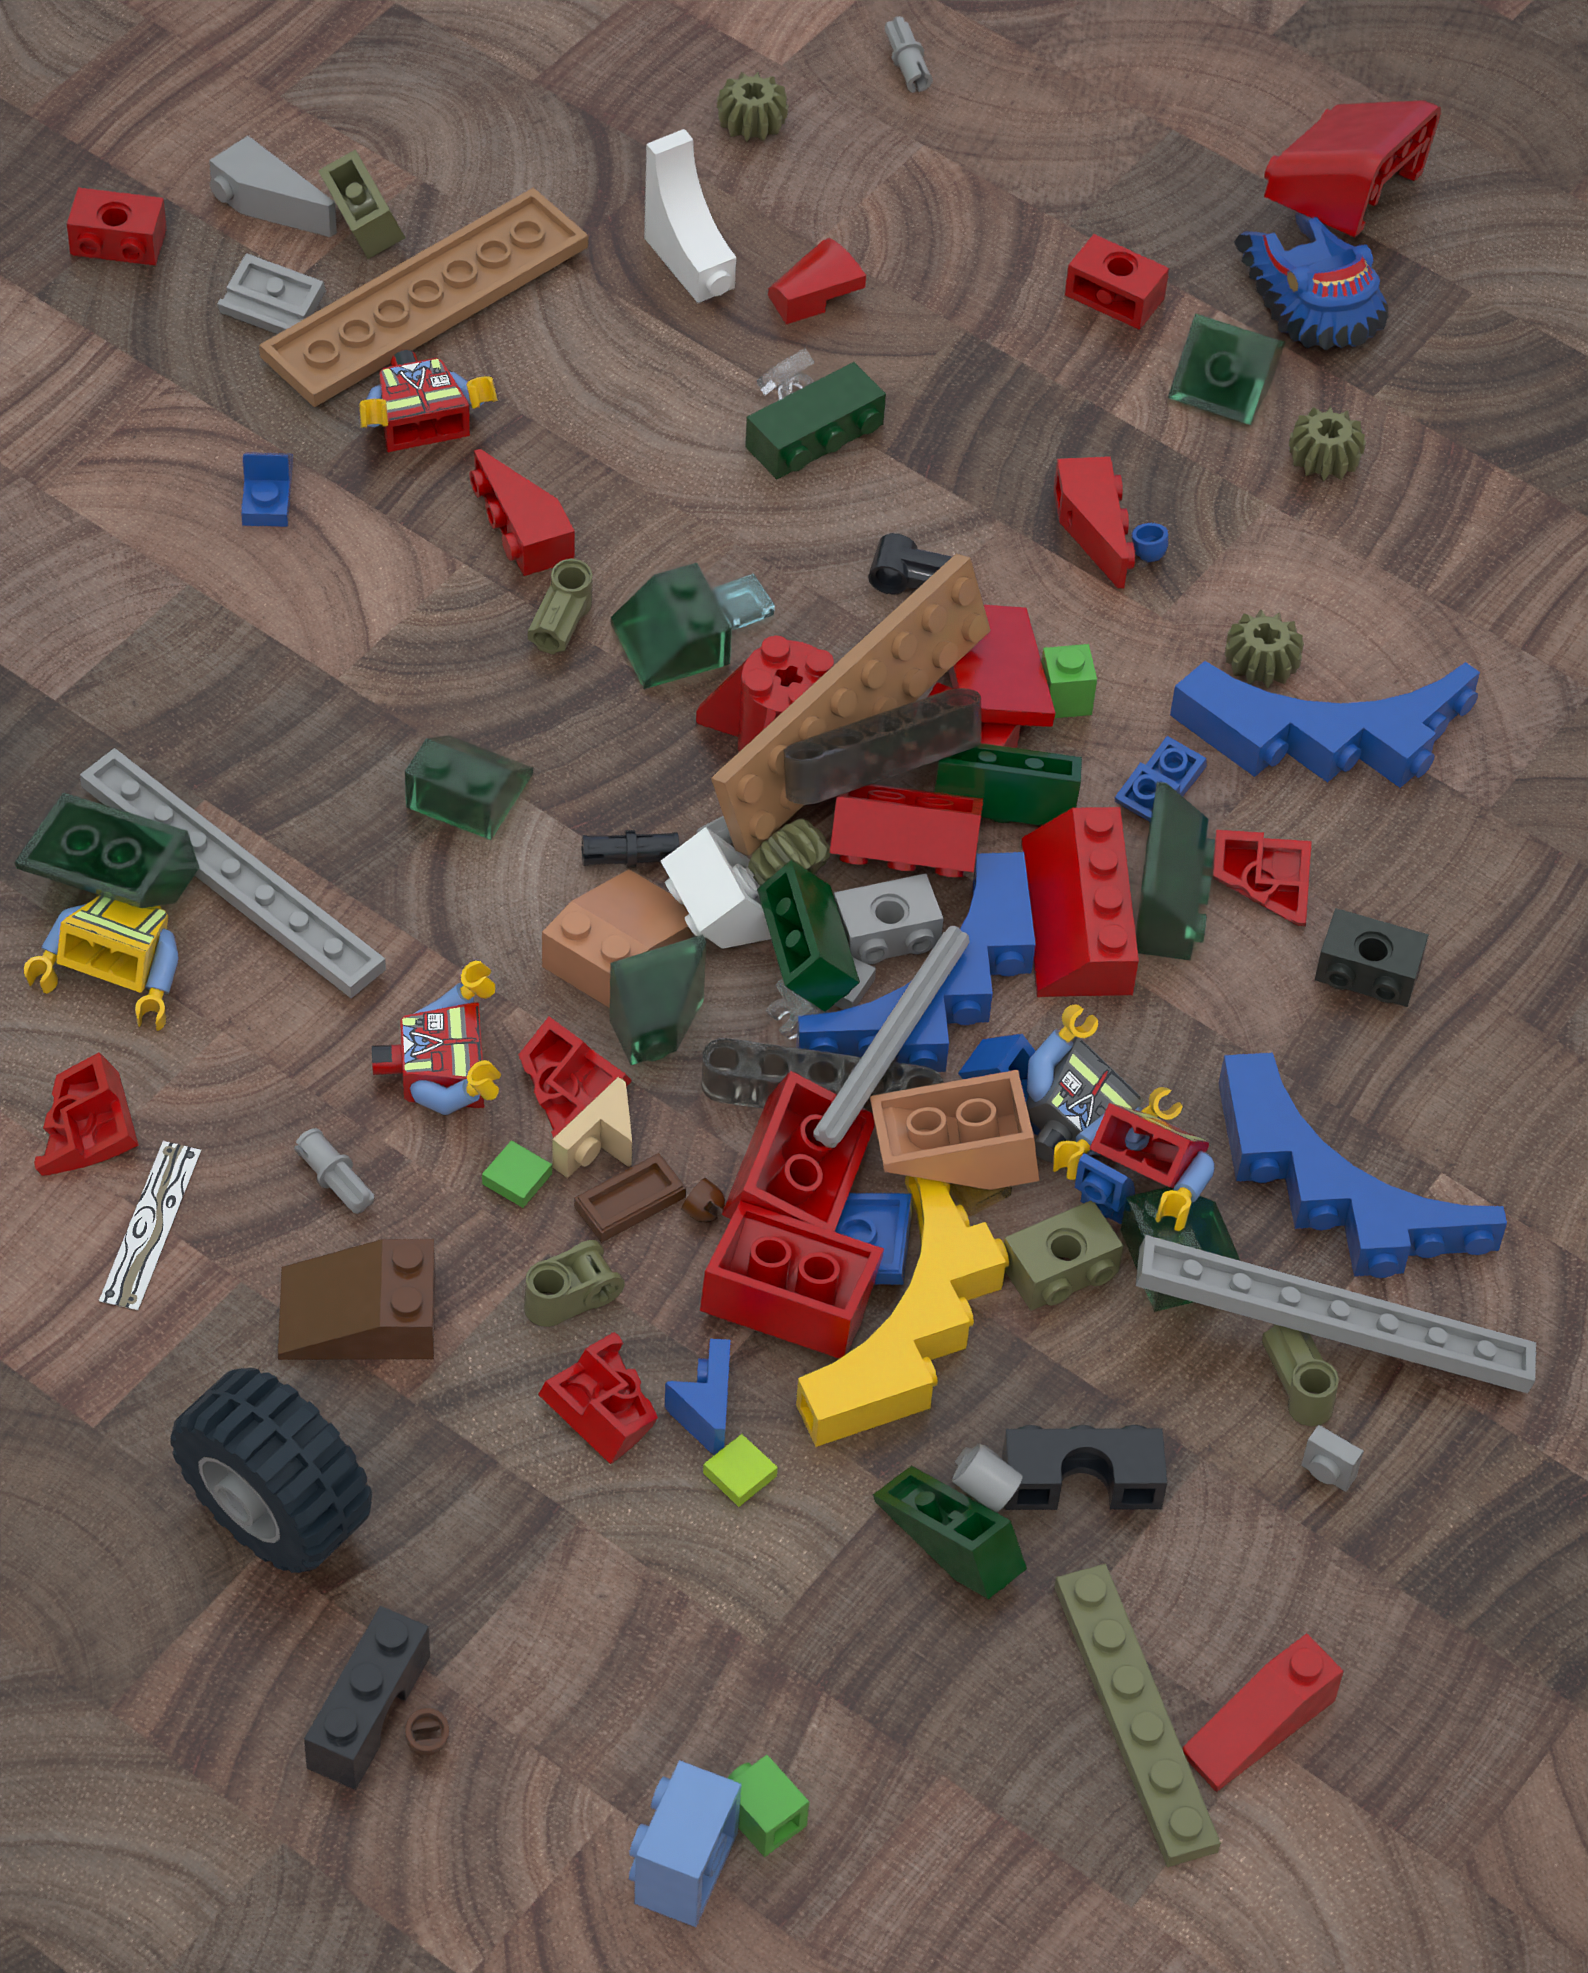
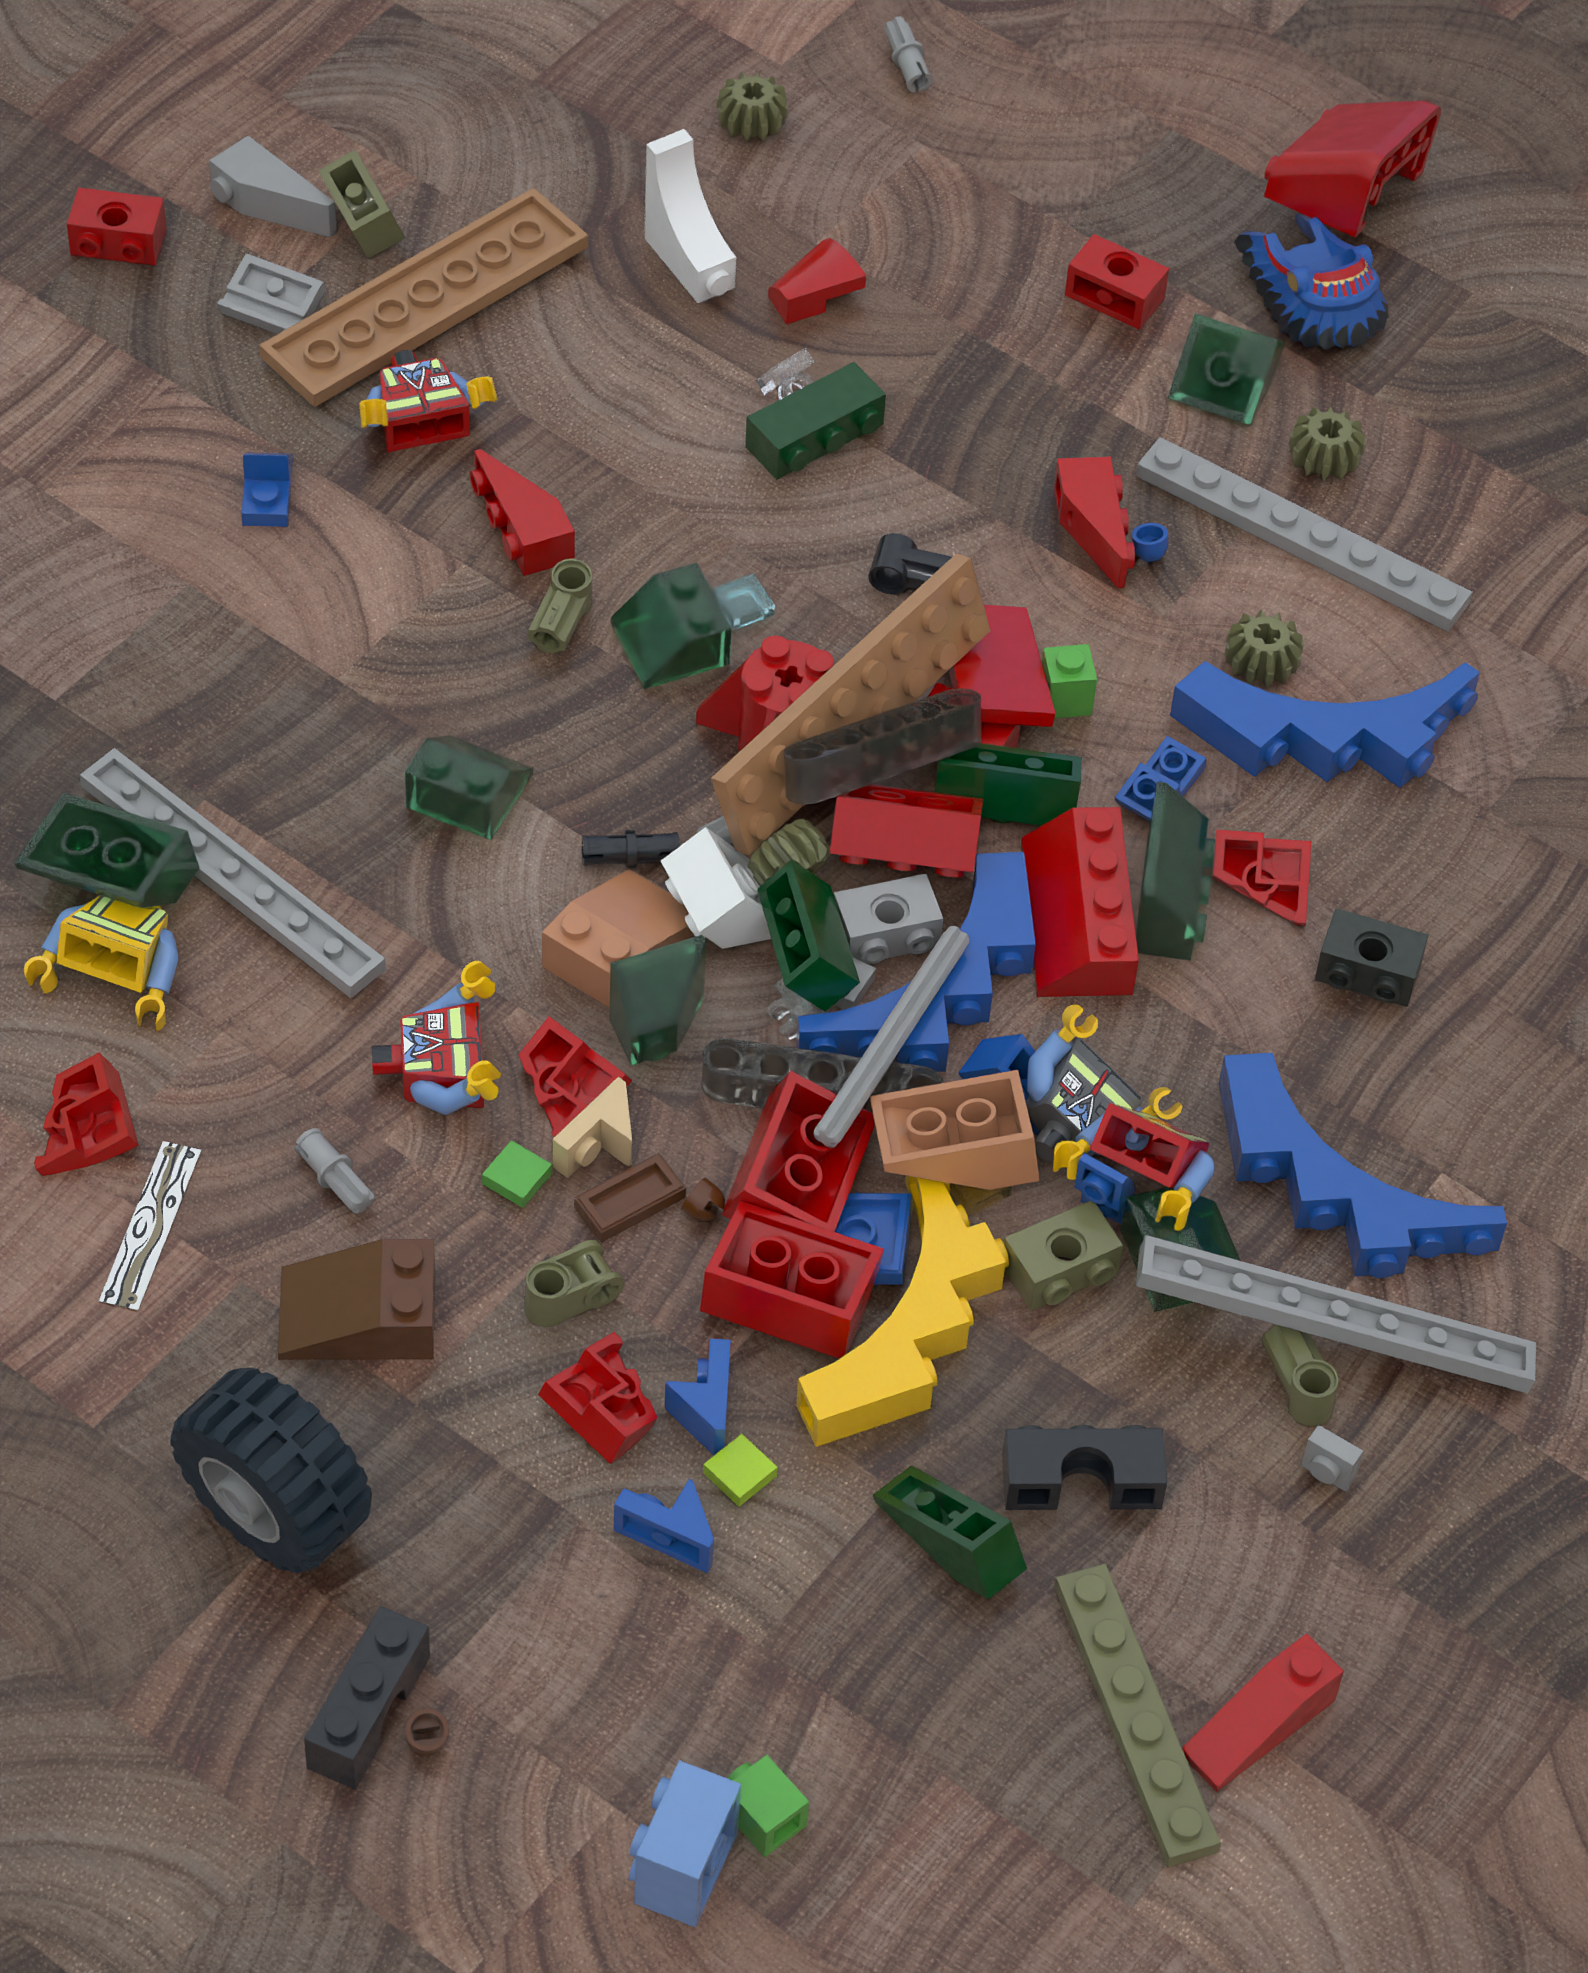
(675, 1531): none -> blue slope
(986, 1477): light grey piece -> none
(1304, 534): none -> light grey plate

